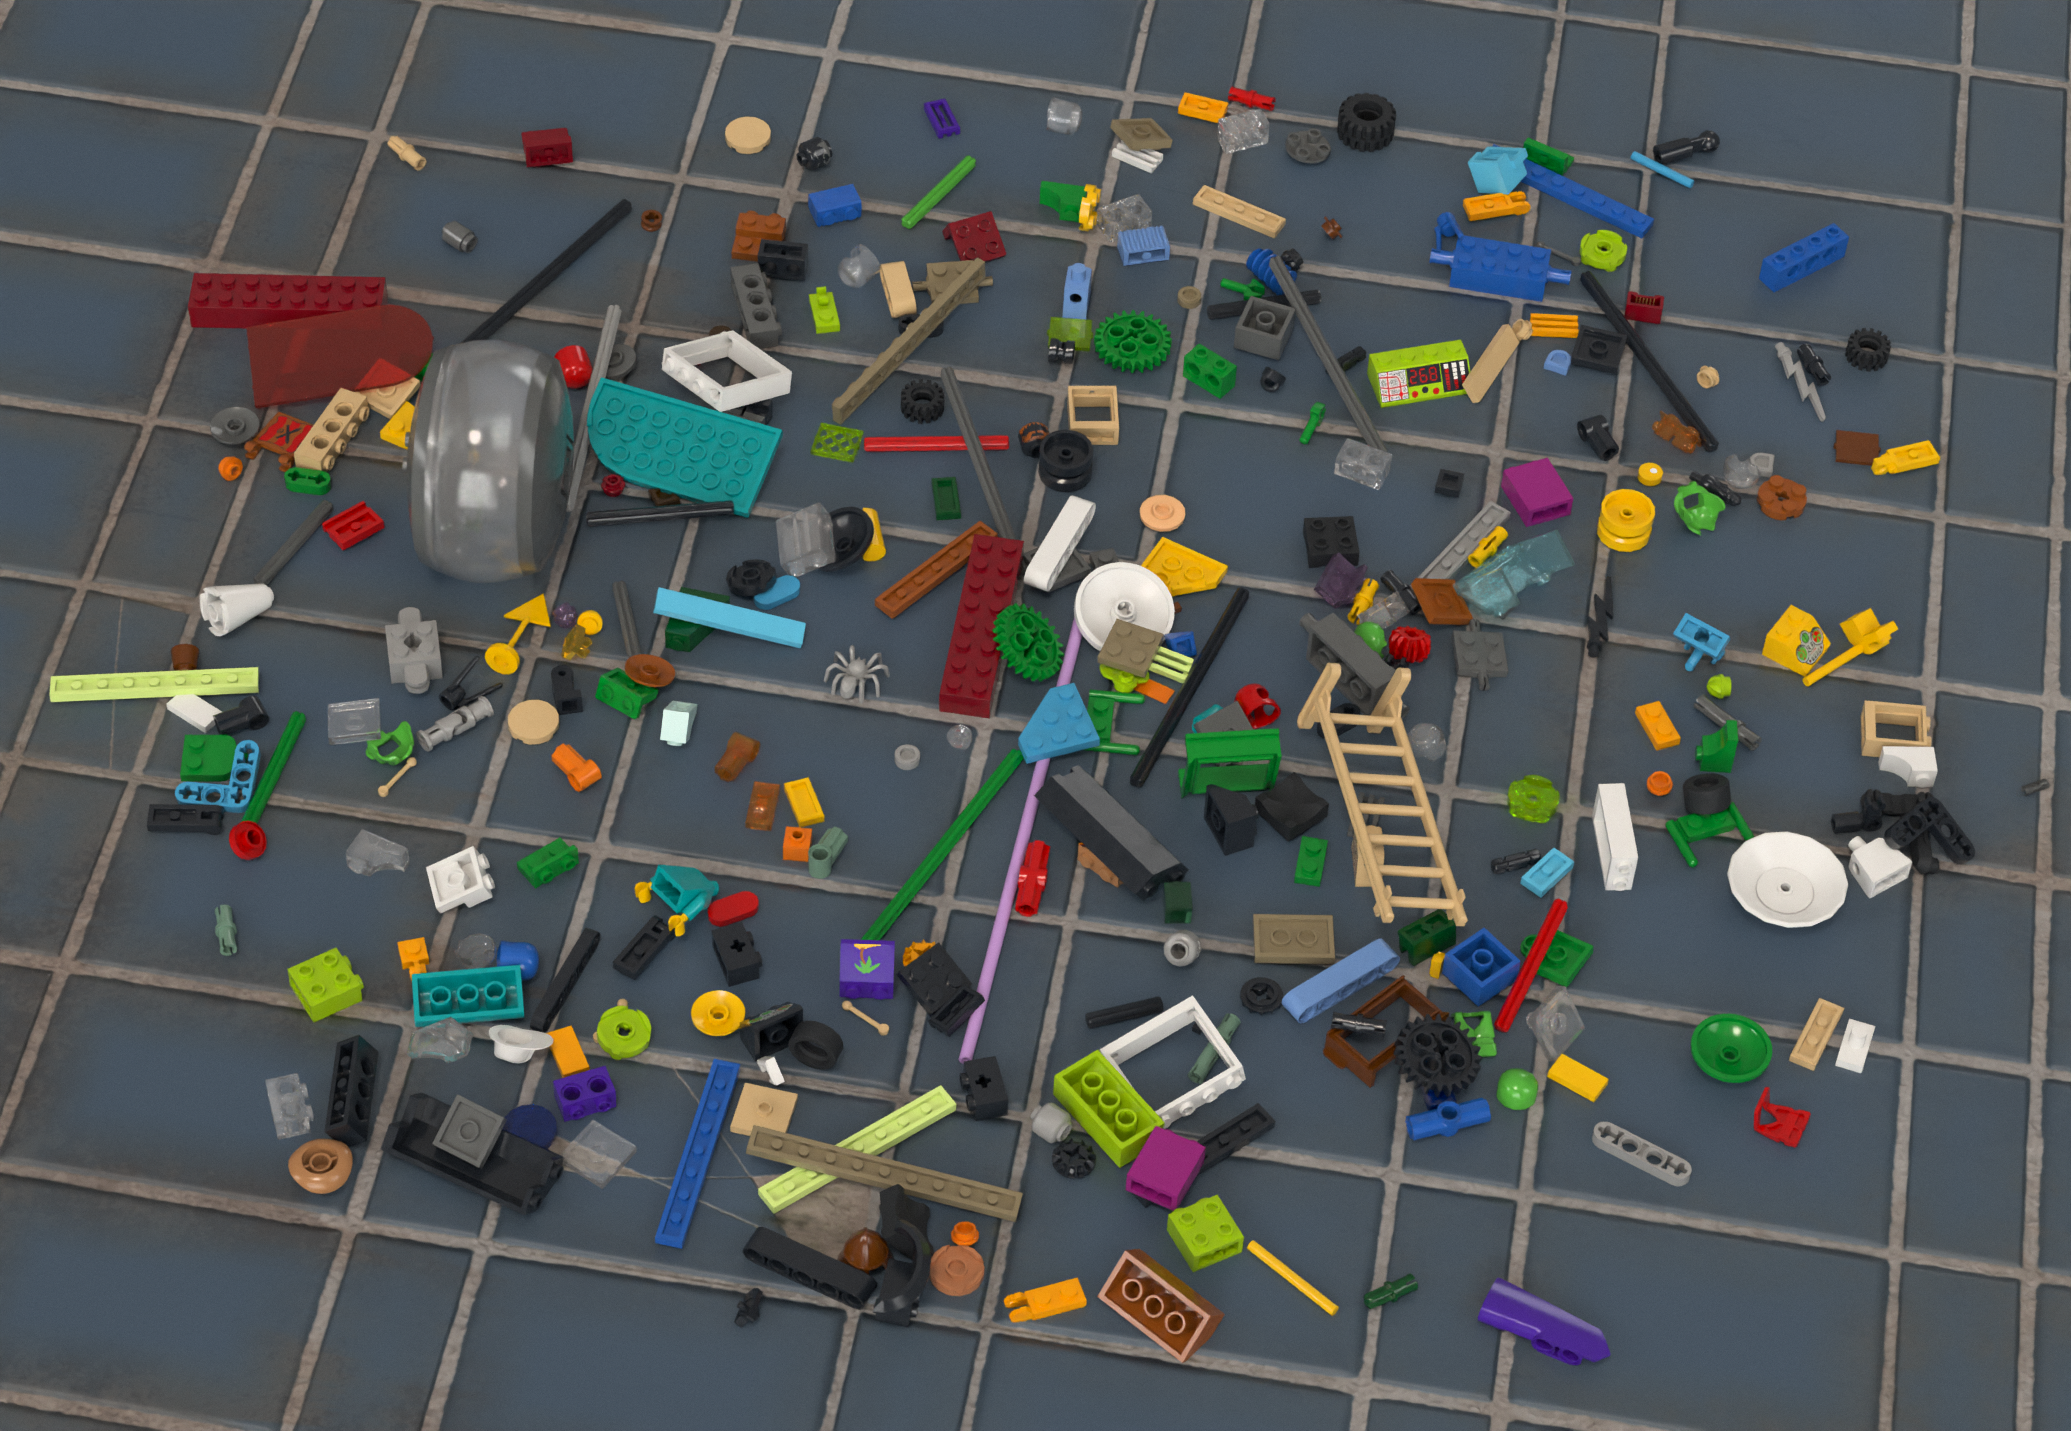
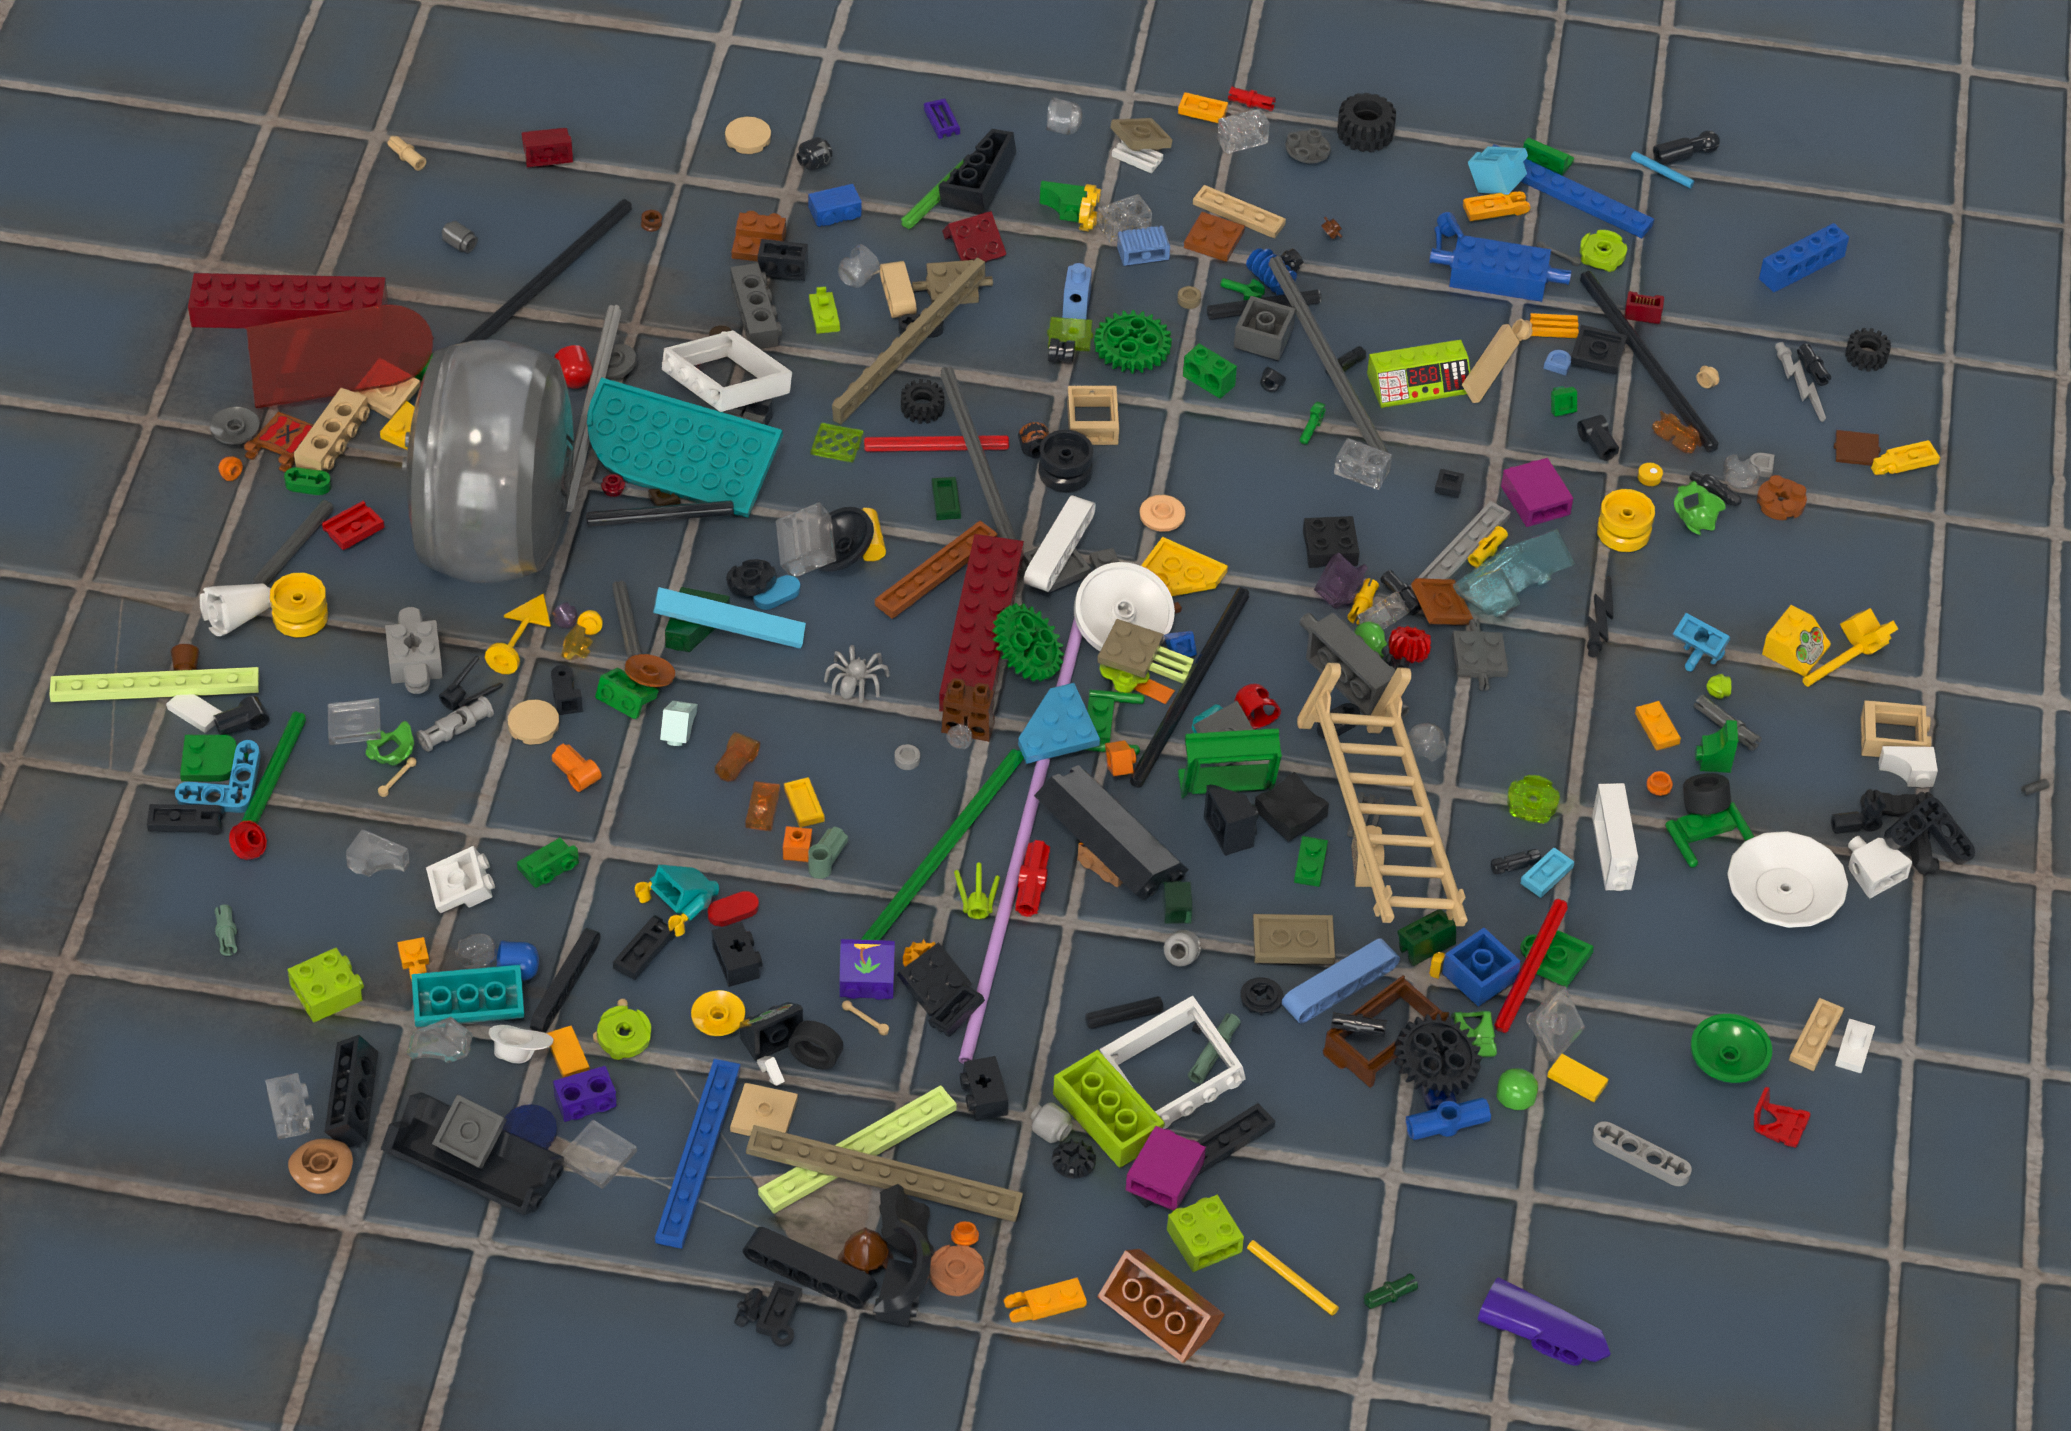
(299, 605): none -> yellow wheel
(779, 1313): none -> black hinge
(969, 707): none -> reddish brown hips
(977, 905): none -> lime plant
(980, 175): none -> black wedge
(1120, 758): none -> orange plate
(1214, 236): none -> dark orange plate
(1563, 400): none -> green tile

